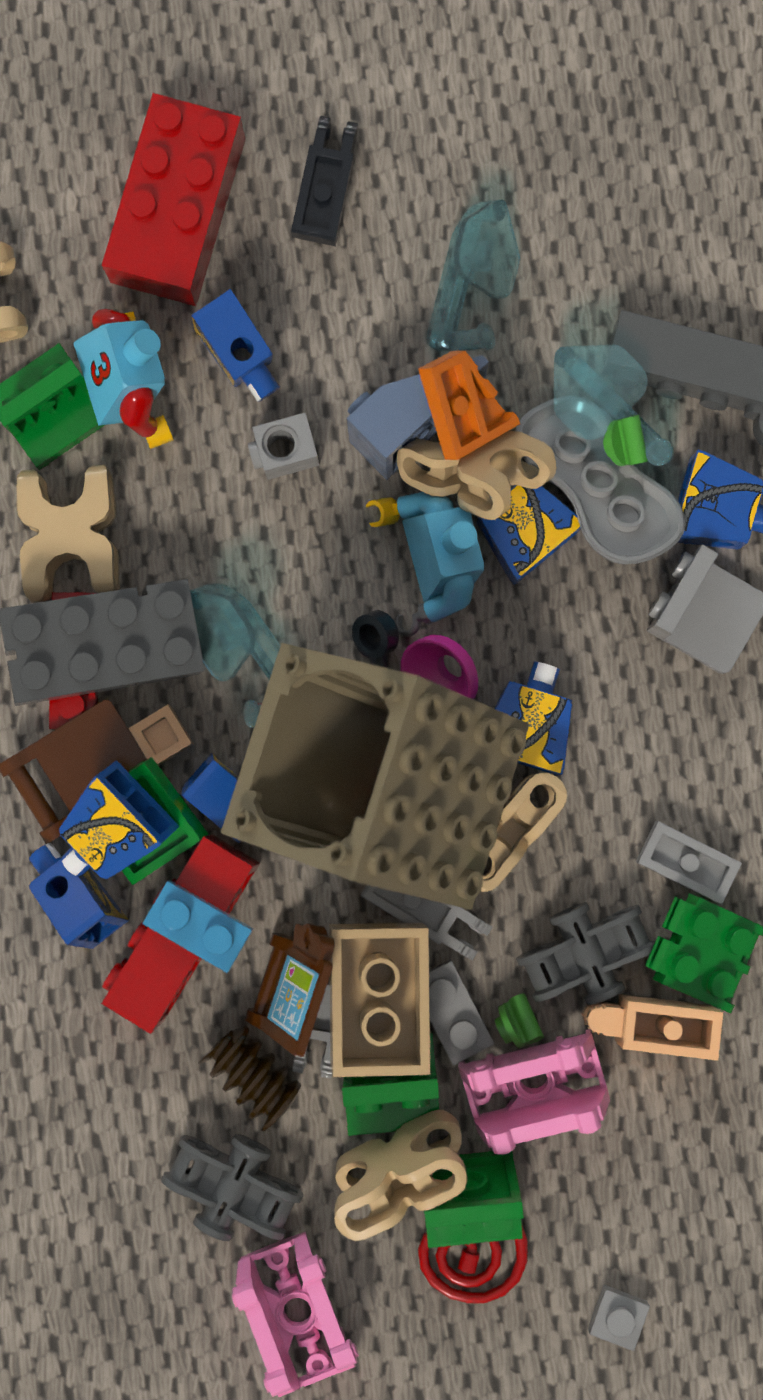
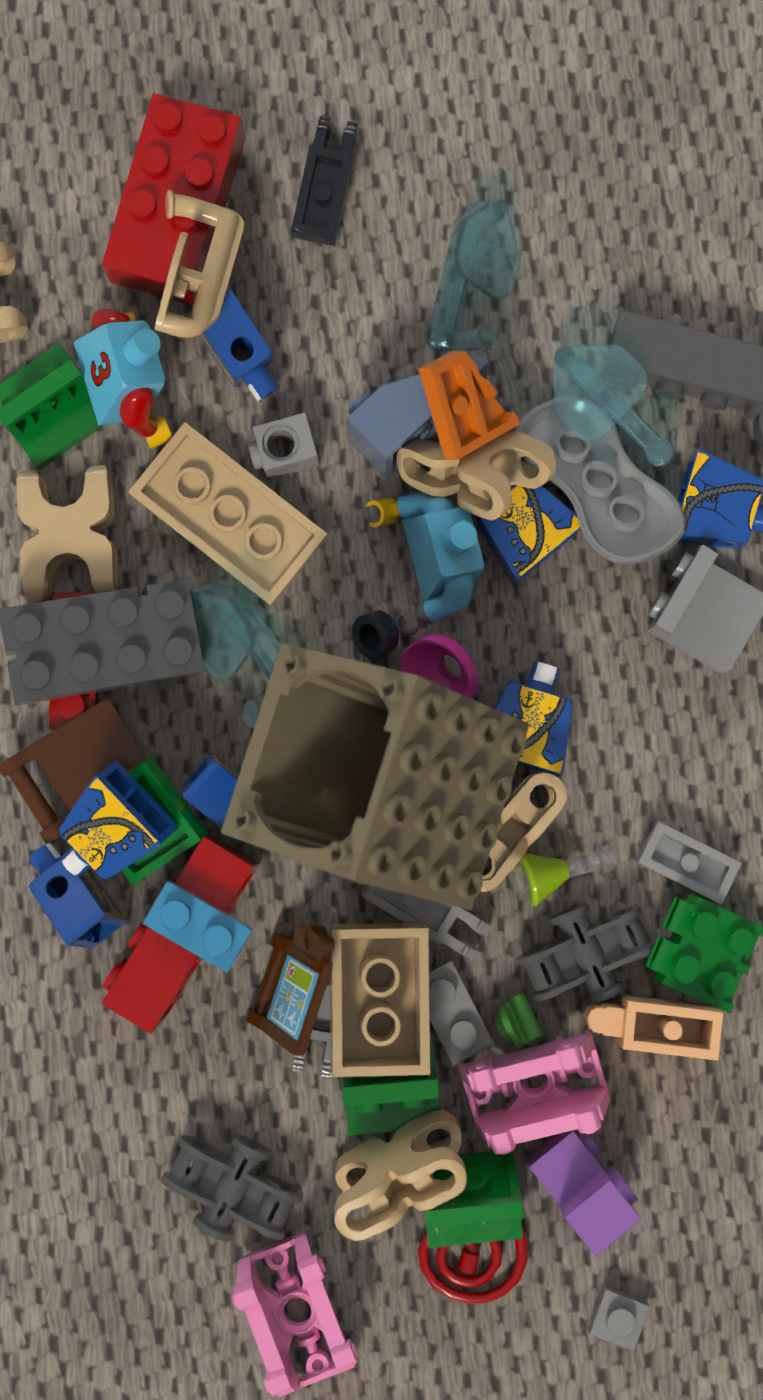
(161, 735): light nougat plate -> none
(214, 279): none -> tan piece
(228, 514): none -> tan plate
(252, 1076): dark brown piece -> none
(540, 875): none -> piece
(590, 1197): none -> medium lavender brick
(625, 441): bright green plate -> none

